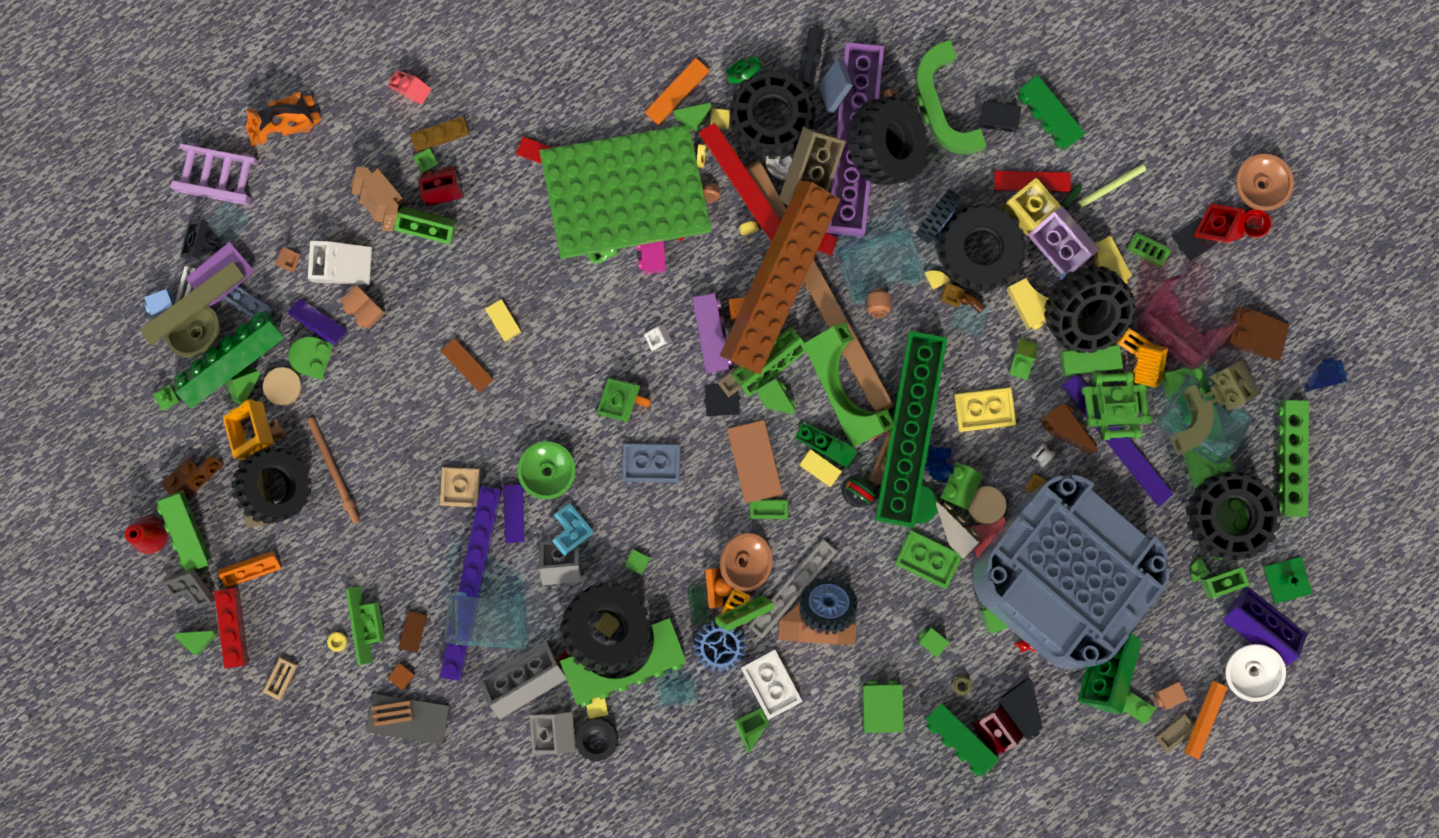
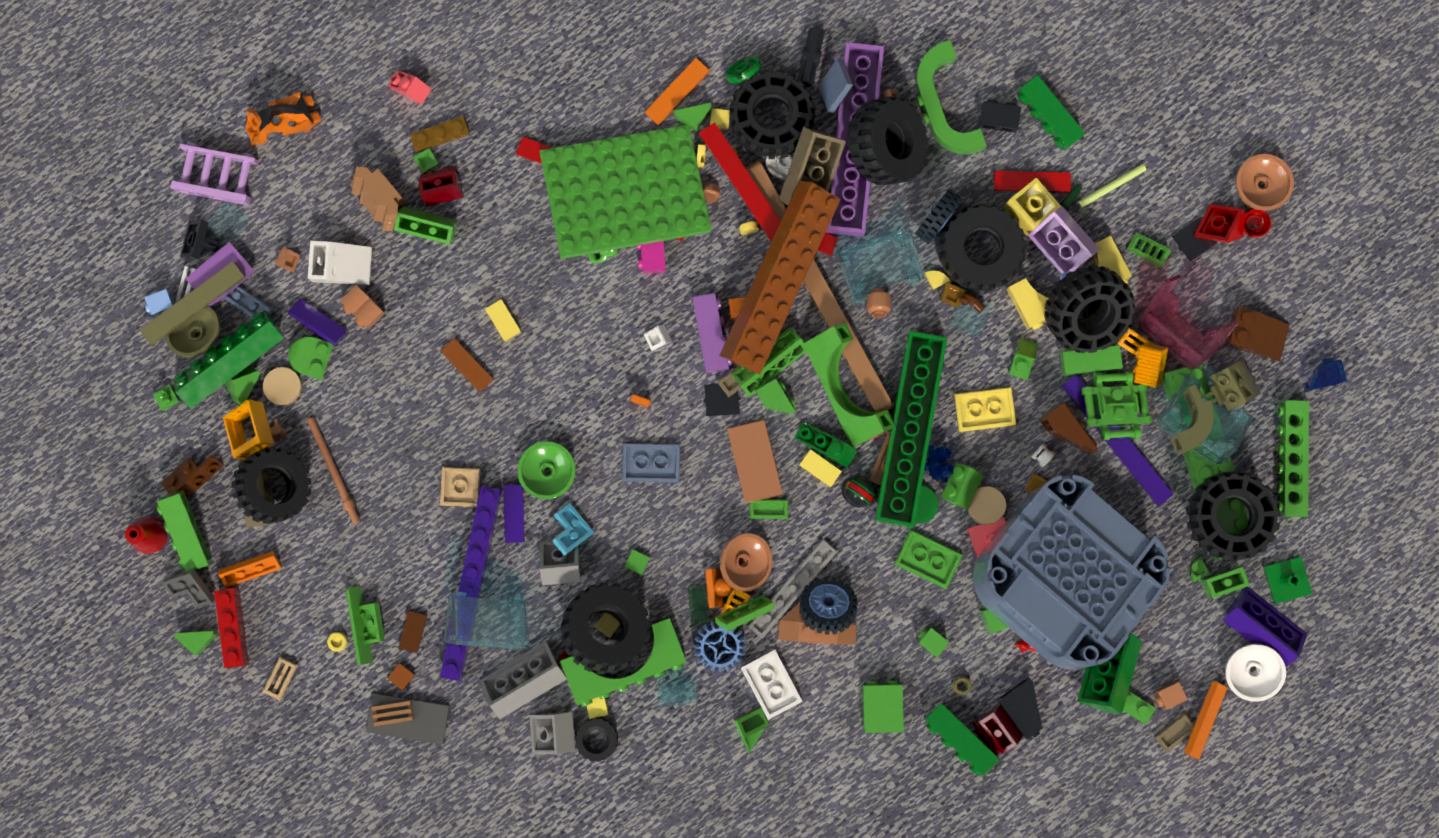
(618, 400): bright green tile -> none
(959, 534): slope -> none

